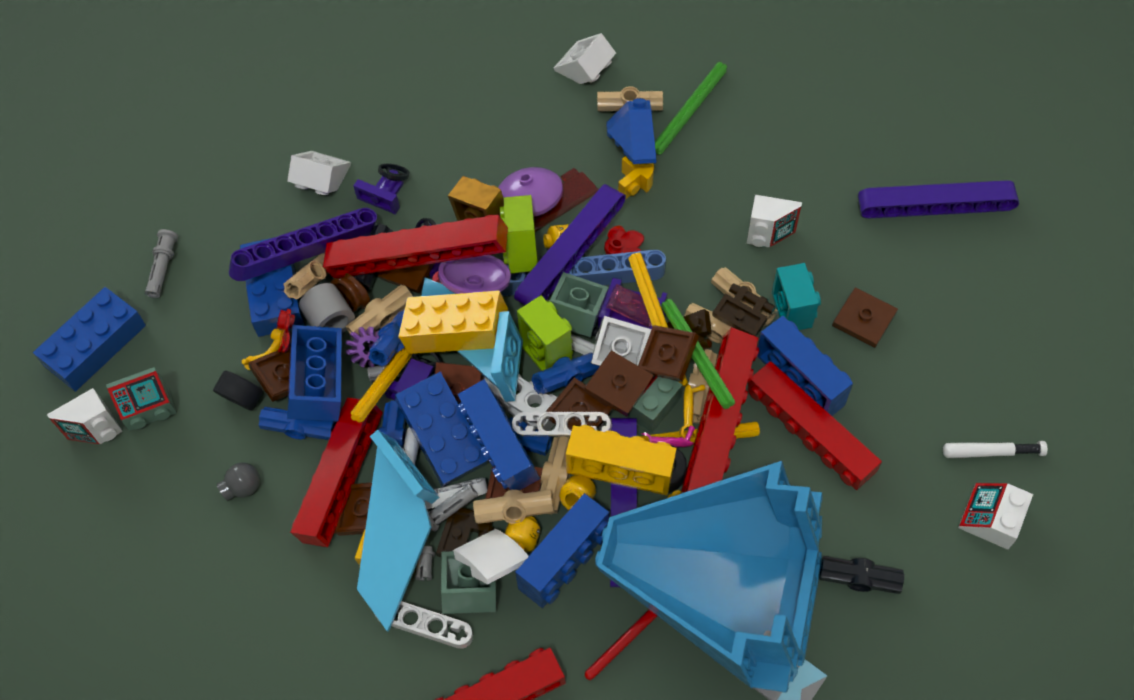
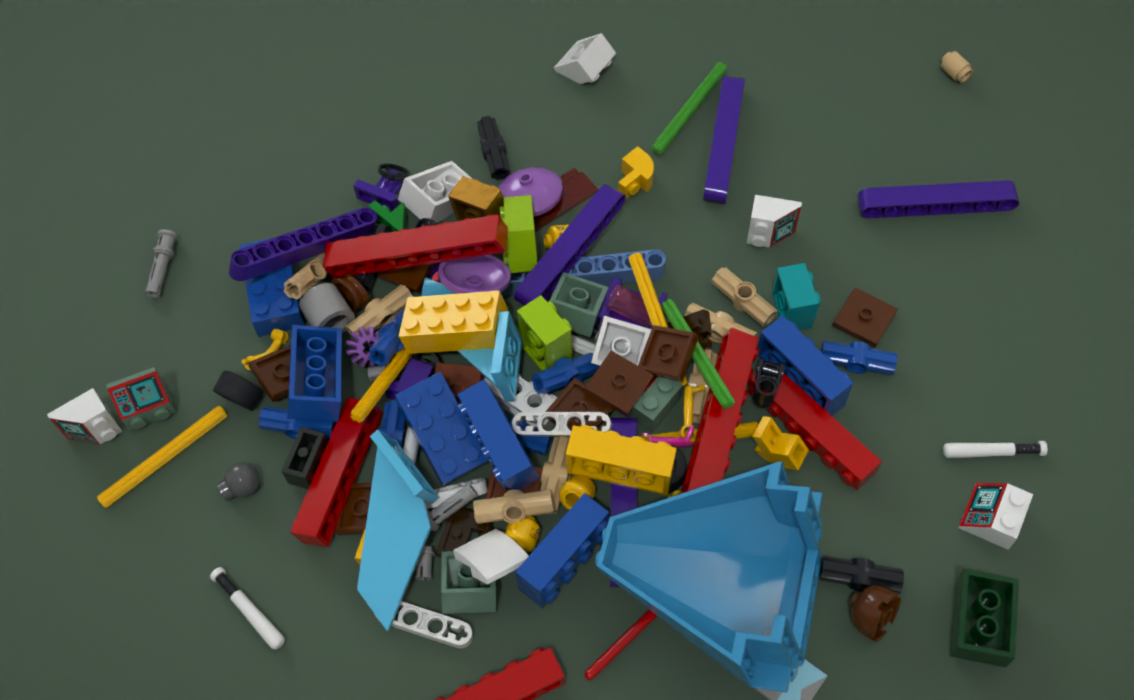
(89, 339): blue brick -> none
(162, 456): none -> yellow axle
(256, 618): none -> white piece
(285, 323): red plate -> none
(304, 457): none -> pearl dark grey brick
(317, 172): white slope -> none
(394, 220): none -> green slope
(428, 191): none -> white slope
(493, 148): none -> black piece
(615, 100): tan piece -> none
(622, 242): red plate -> none
(634, 131): blue wedge -> none
(724, 139): none -> dark purple beam
(741, 316): dark brown plate -> none
(768, 379): none -> black piece
(779, 446): none -> yellow brick
(860, 358): none -> blue piece
(873, 610): none -> reddish brown cylinder
(956, 66): none -> tan brick
(985, 618): none -> dark green brick

